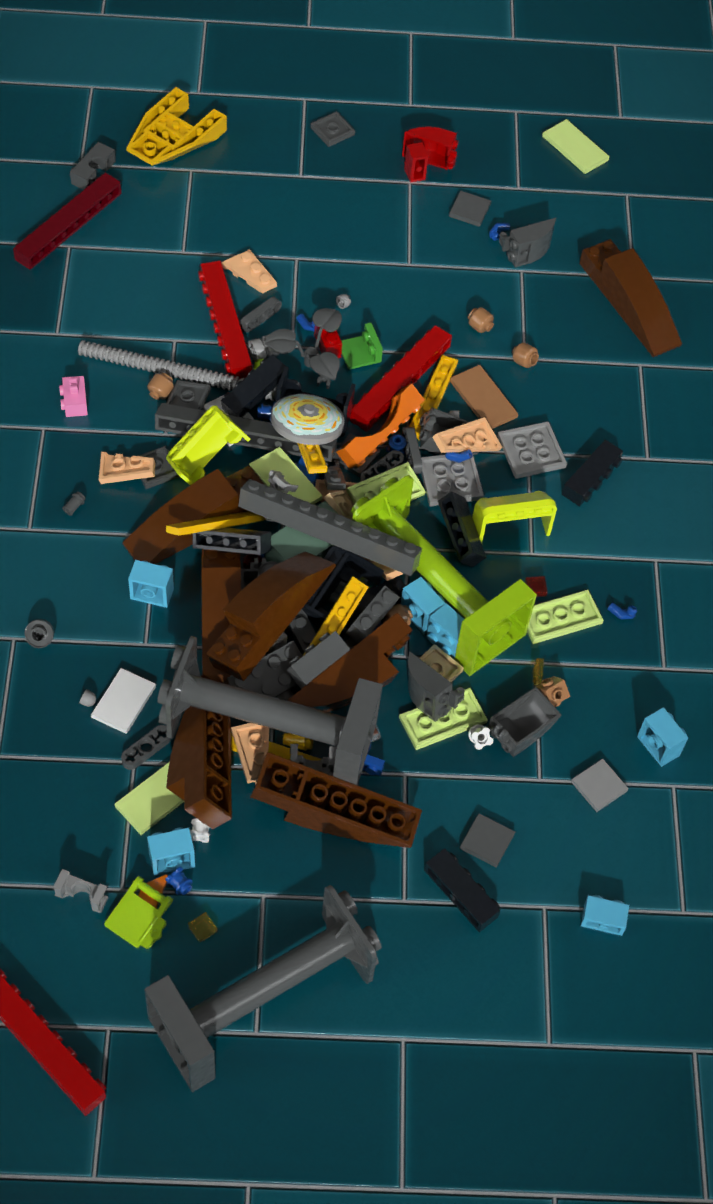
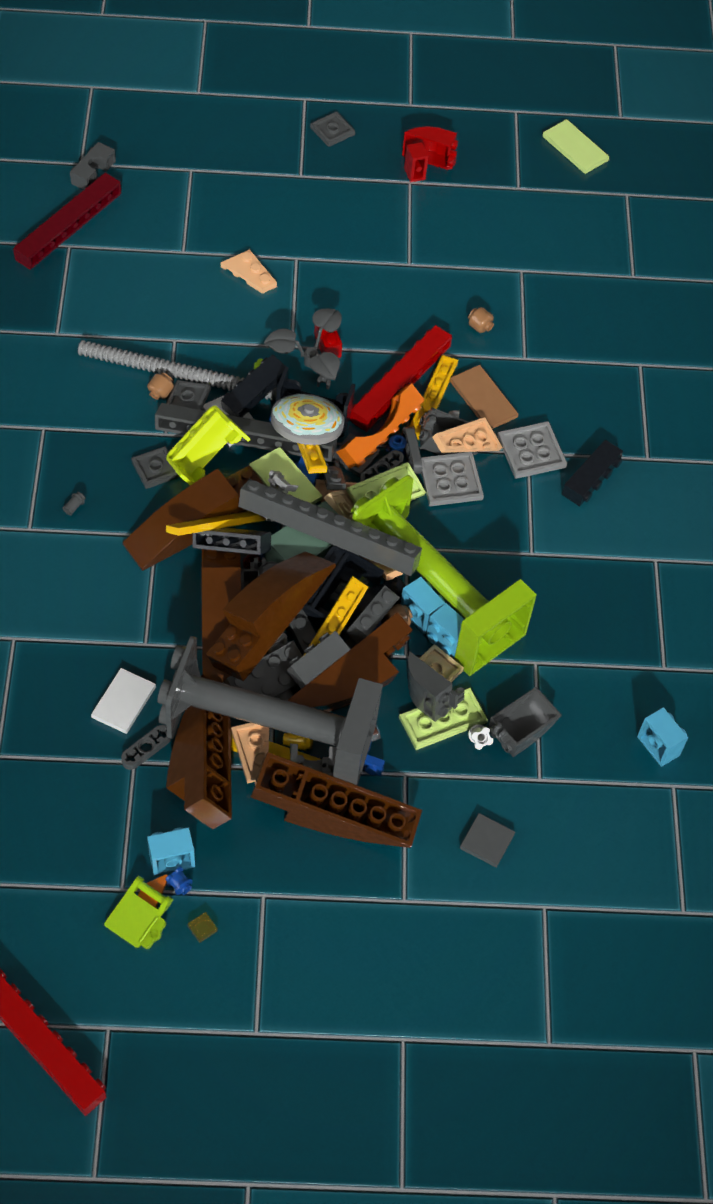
(39, 633): dark grey plate -> none
(69, 885): light grey piece -> none
(74, 396): bright pink brick -> none
(88, 698): light grey hinge -> none
(119, 468): light nougat wing -> none
(149, 802): yellowish green tile -> none
(151, 583): medium azure brick -> none
(166, 137): yellow wedge -> none
(187, 1030): dark grey piece -> none
(199, 831): white brick -> none
(225, 319): red brick -> none
(259, 350): light grey wheel -> none
(260, 314): dark grey beam -> none
(264, 411): blue brick -> none
(306, 325): blue arm -> none
(343, 301): light grey hinge -> none
(363, 349): bright green bracket -> none
(459, 457): blue arm -> none
(462, 529): black brick -> none
(462, 889): black brick -> none
(470, 208): dark grey tile -> none
(494, 232): blue arm -> none
(514, 508): neon yellow windscreen -> none
(525, 355): medium nougat head -> none
(528, 242): dark grey piece -> none
(538, 585): clear red plate -> none
(538, 671): clear yellow tile -> none
(554, 690): medium nougat brick -> none
(563, 616): yellowish green tile -> none
(599, 785): light grey tile -> none
(605, 915): medium azure brick -> none
(628, 613): blue arm -> none
(633, 294): reddish brown slope -> none

